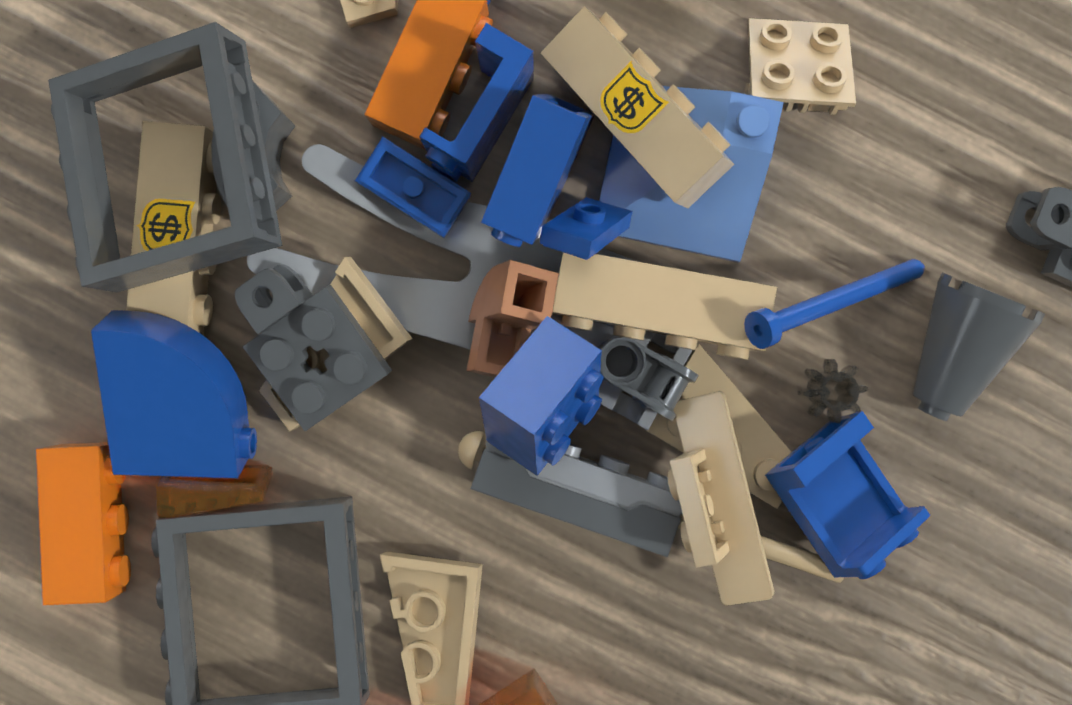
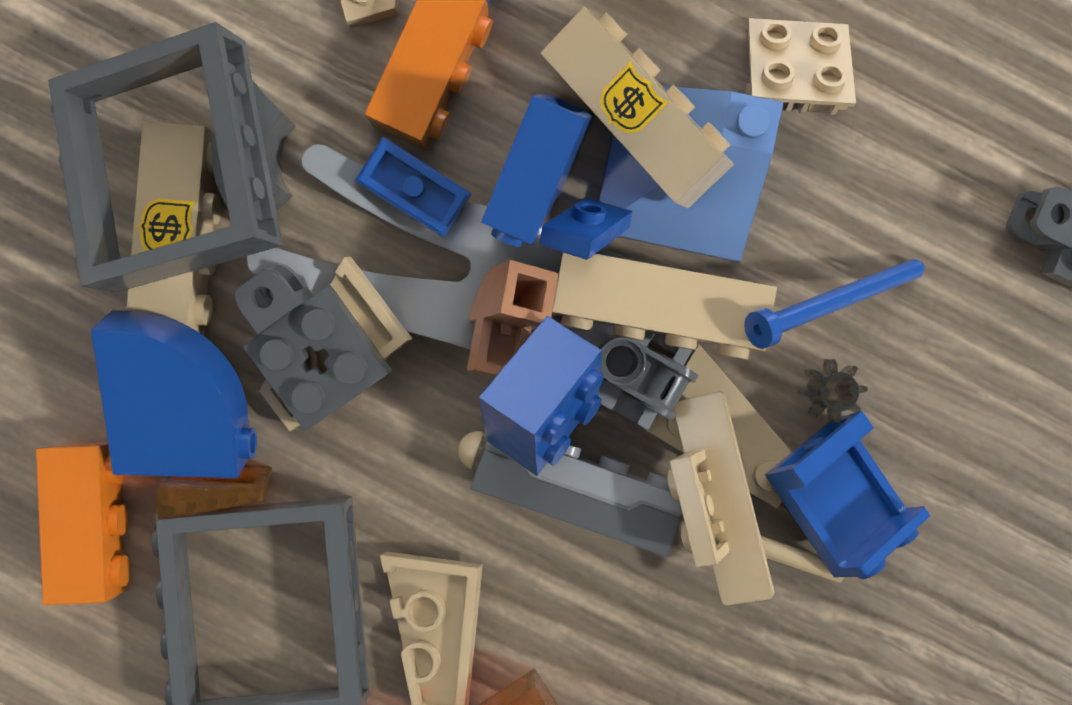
(511, 75): blue panel -> none
(967, 345): dark grey cone -> none

